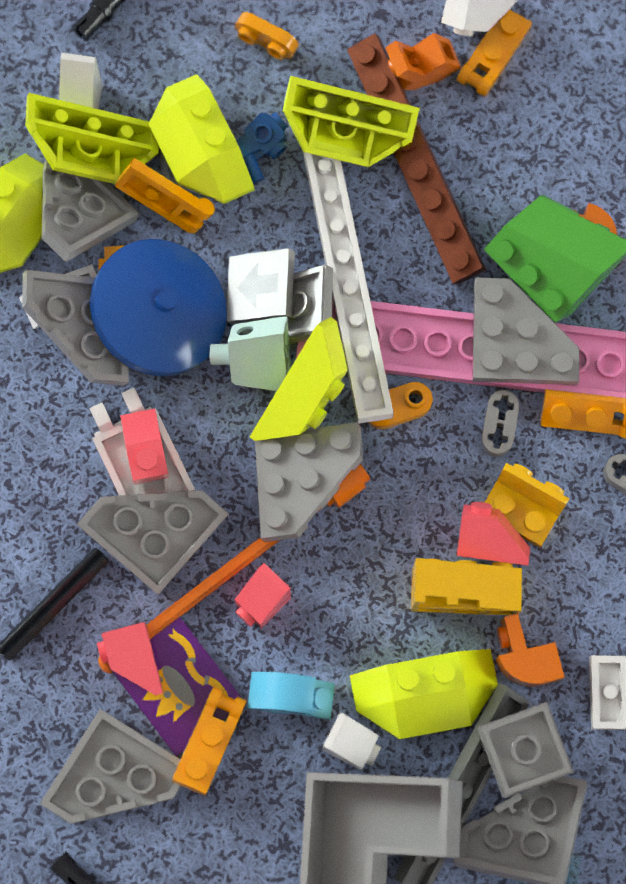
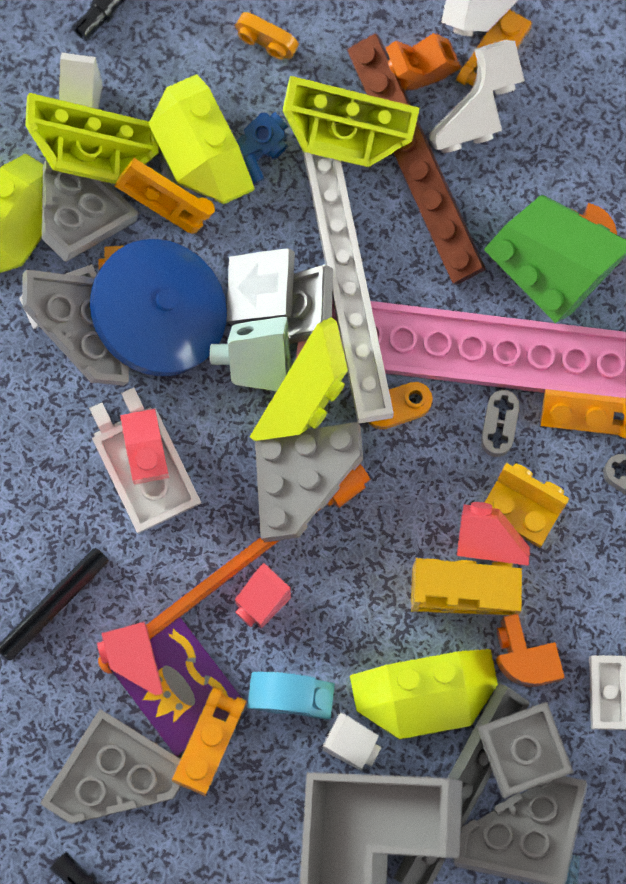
(153, 530): light grey plate -> none
(476, 113): none -> white arch
(517, 339): light grey plate -> none

